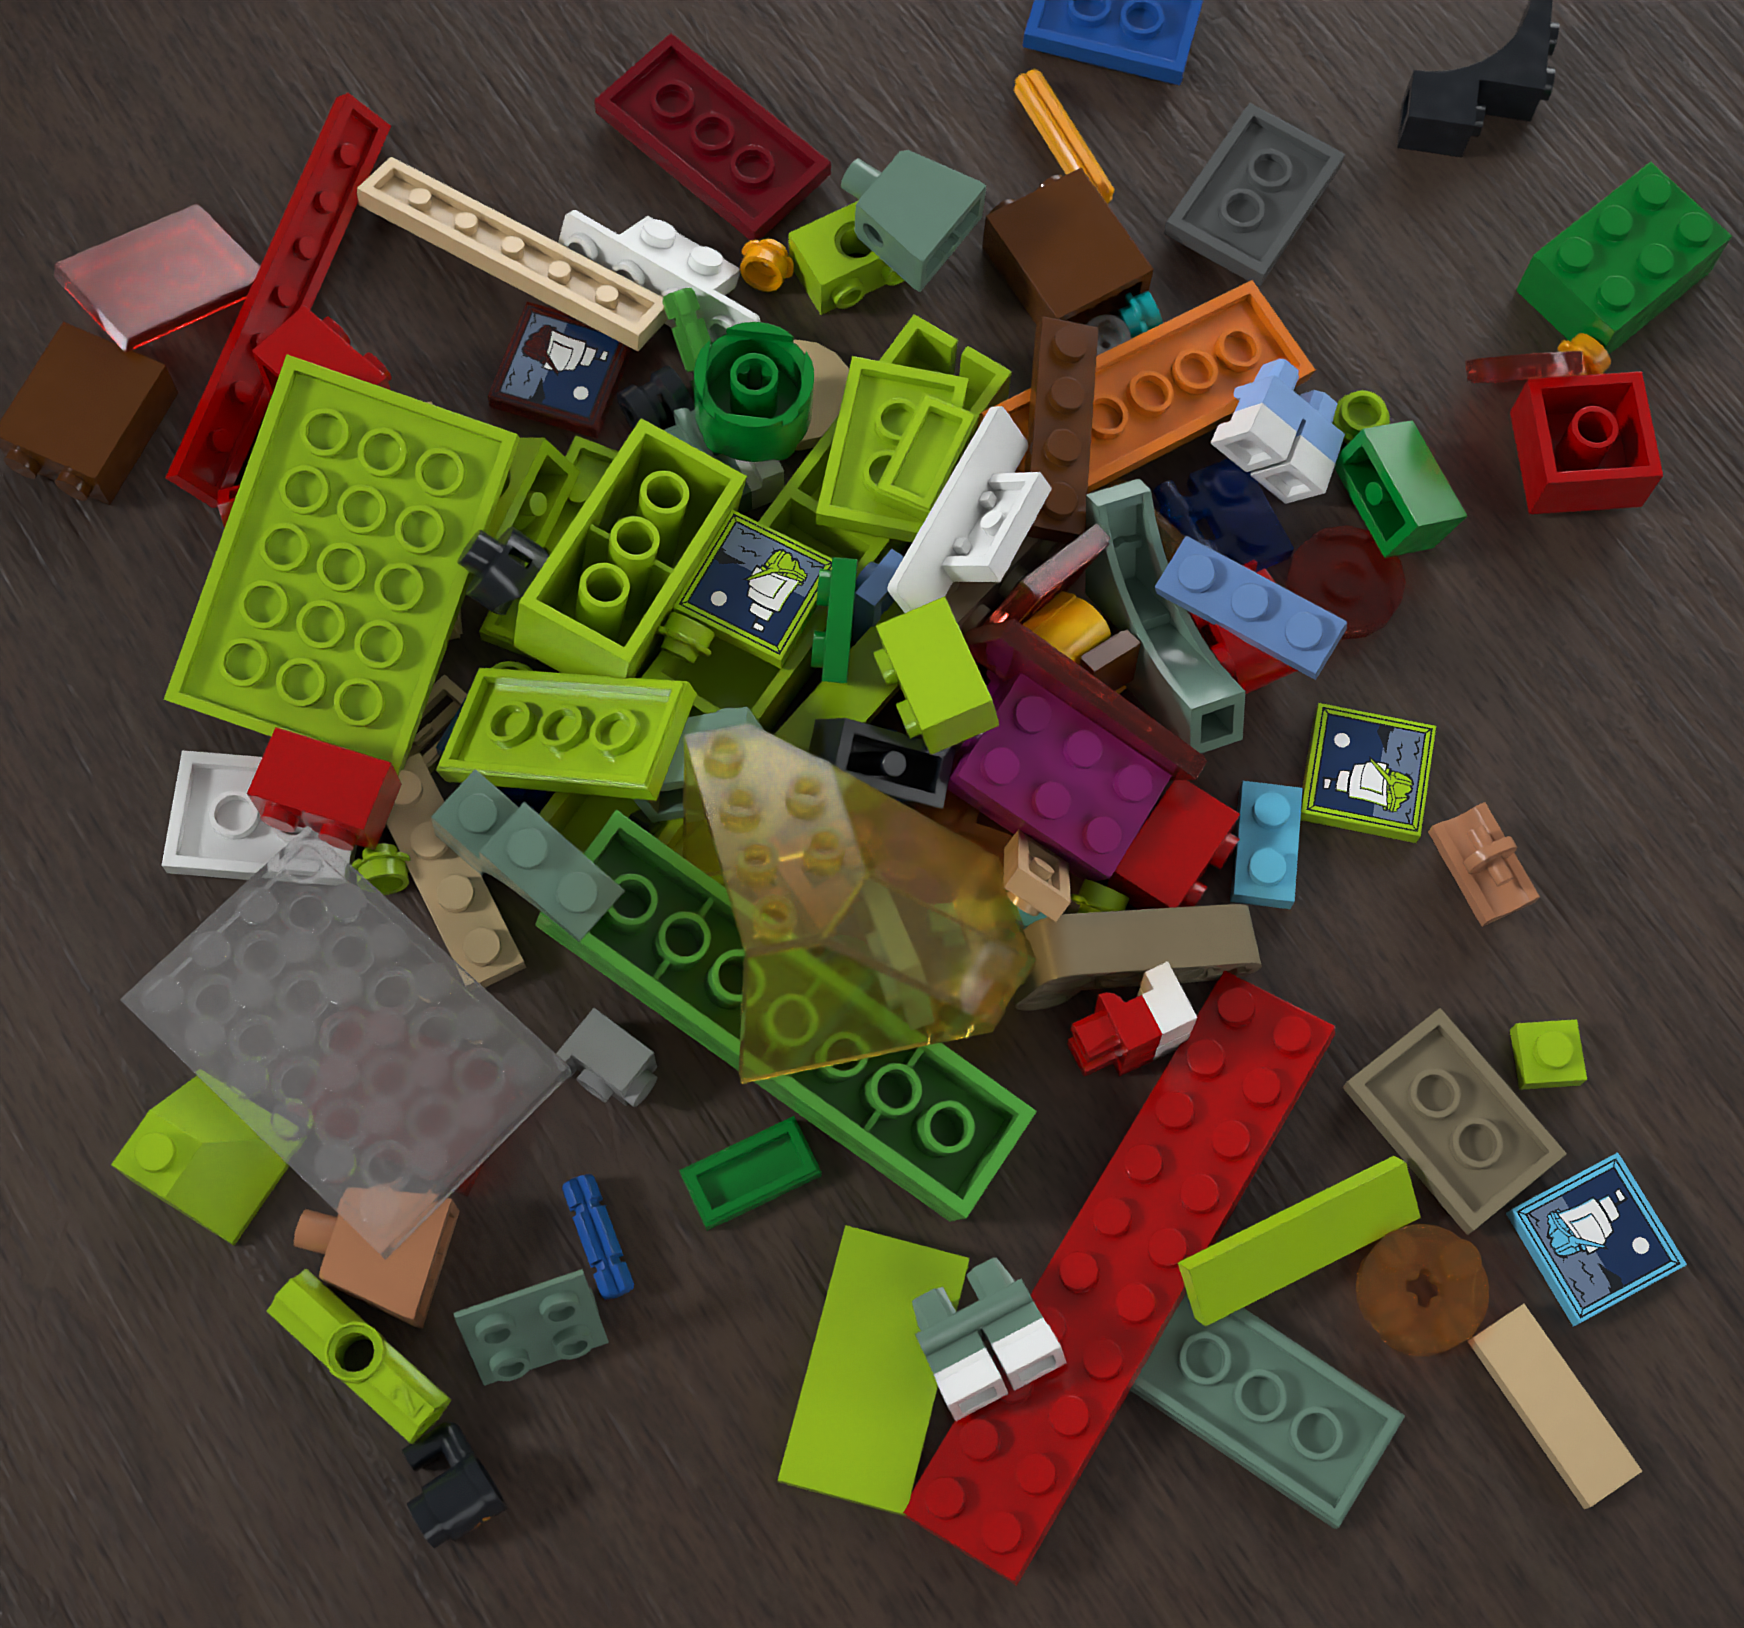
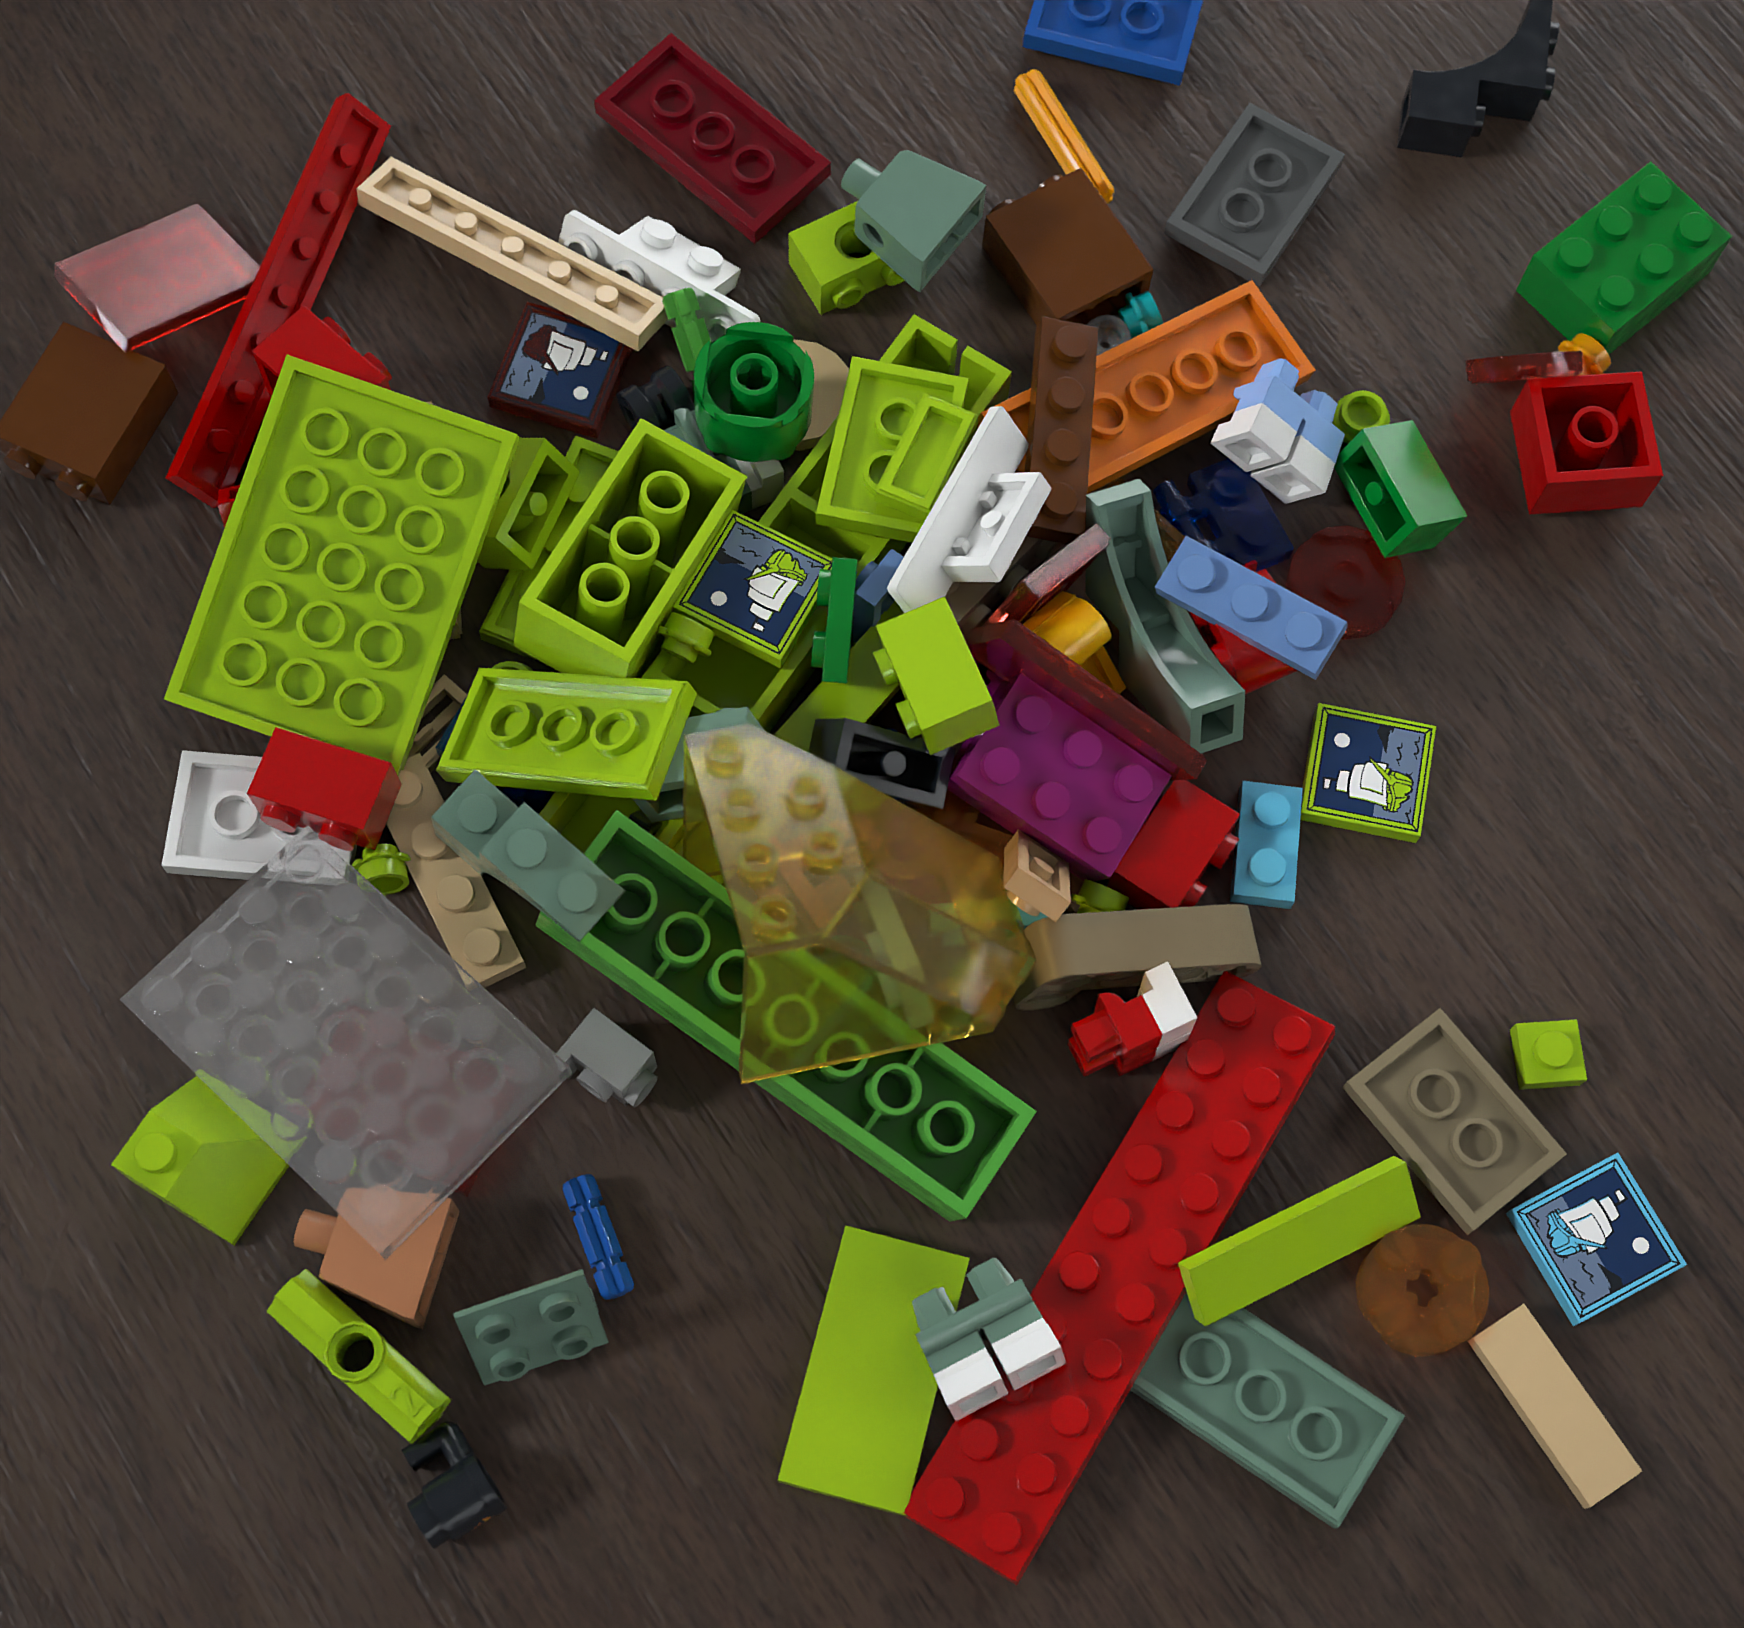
(501, 568): black piece -> none
(750, 1173): green tile -> none
(765, 264): light orange plate -> none
(1113, 660): reddish brown tile -> none
(1484, 864): nougat hips -> none

